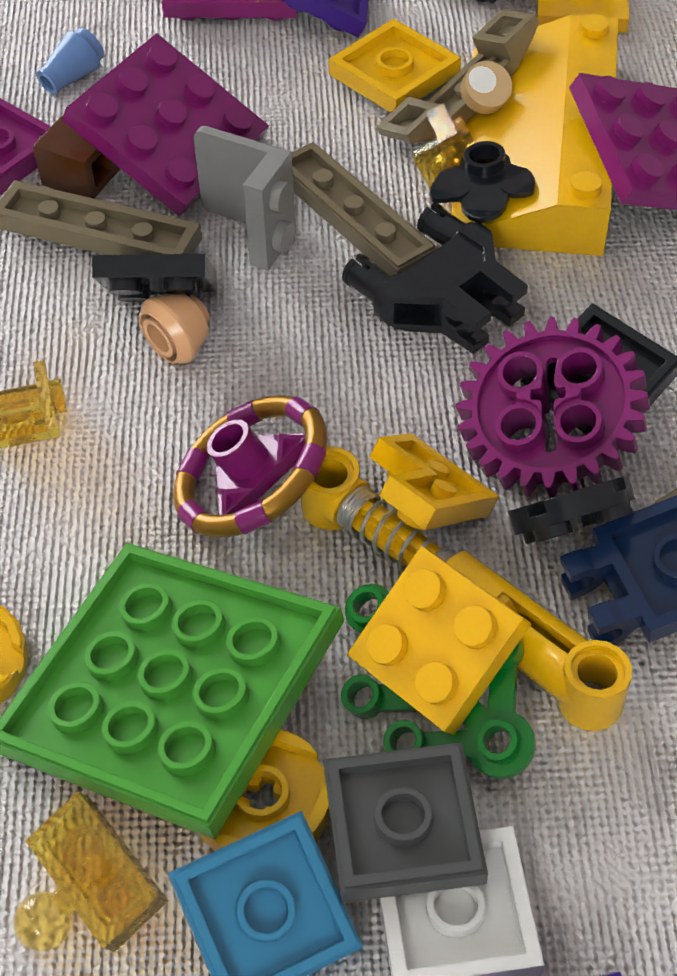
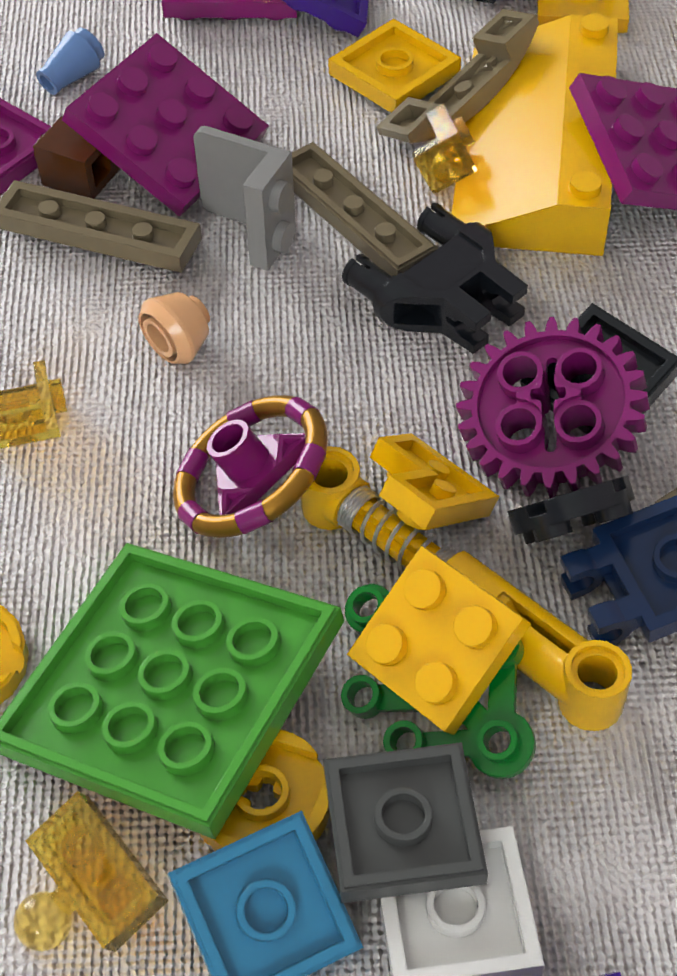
(139, 275): black plate -> none
(483, 182): black plate -> none
(486, 87): tan tile -> none

